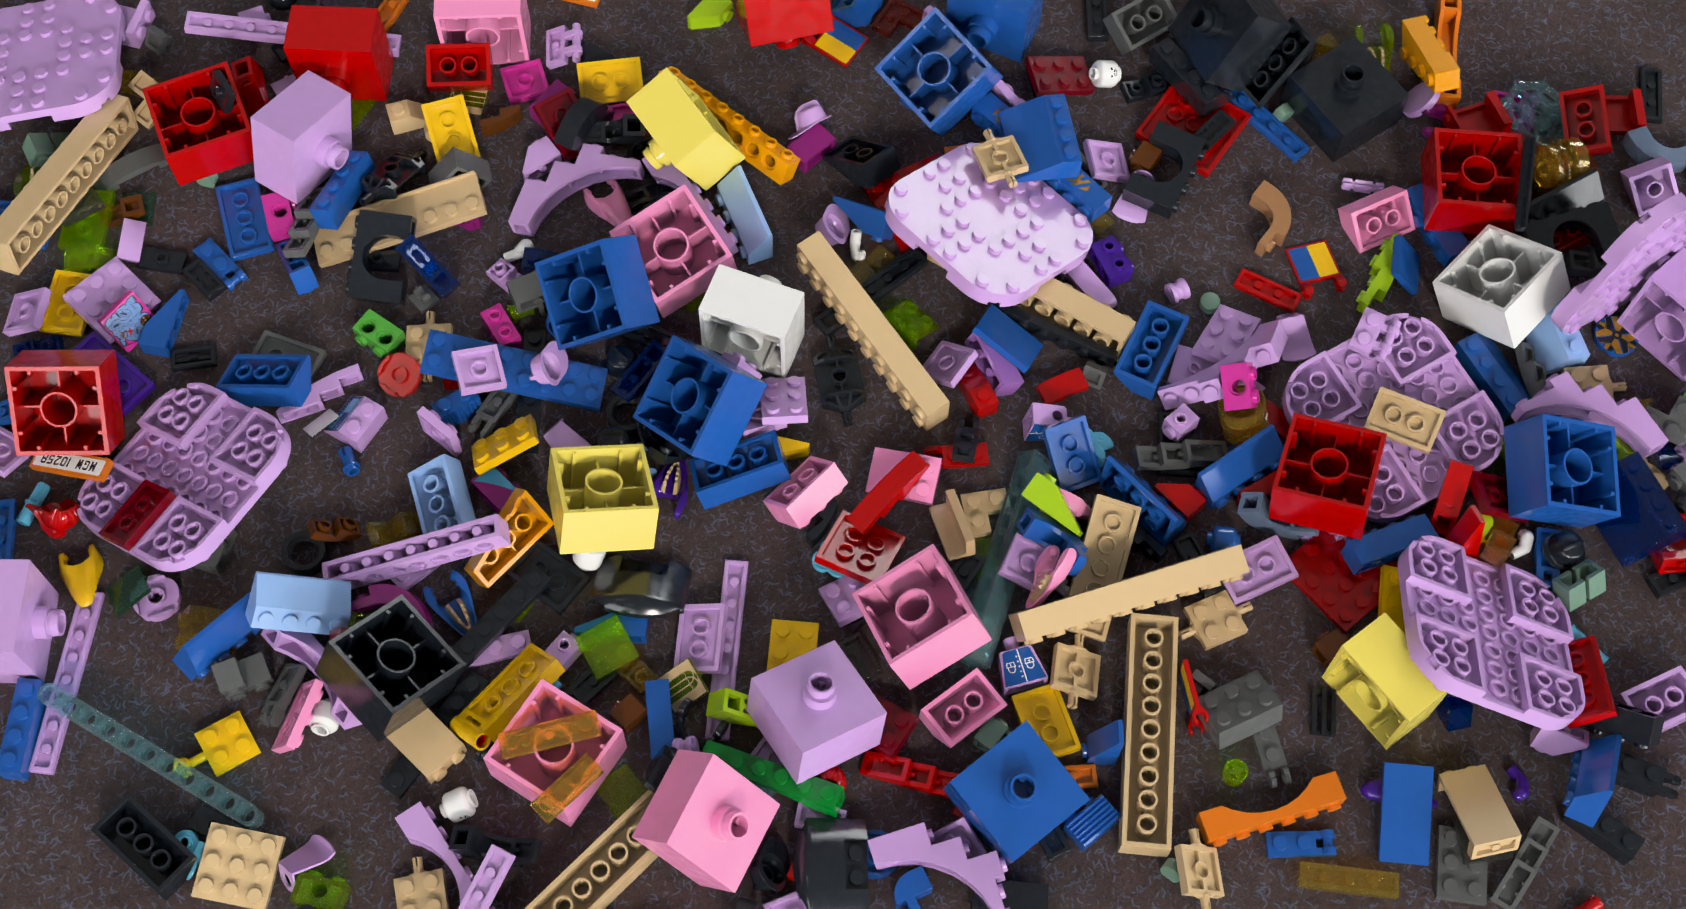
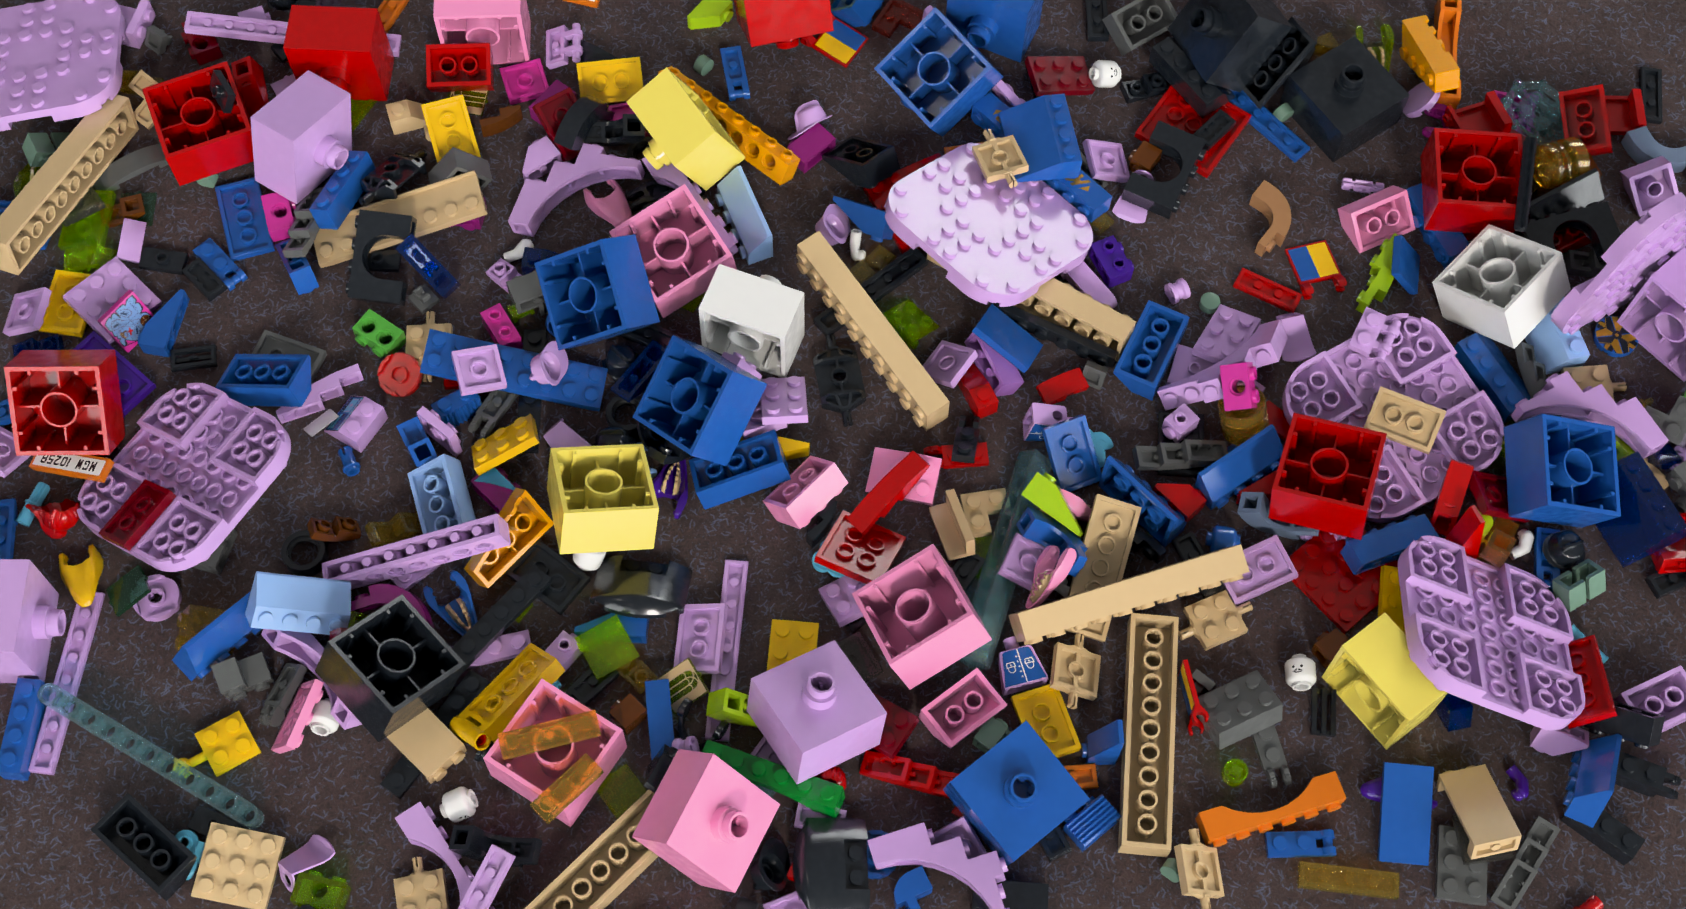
(202, 47): none -> dark red brick
(416, 442): none -> blue brick
(703, 65): none -> sand green piece
(734, 72): none -> blue plate
(1300, 672): none -> white head

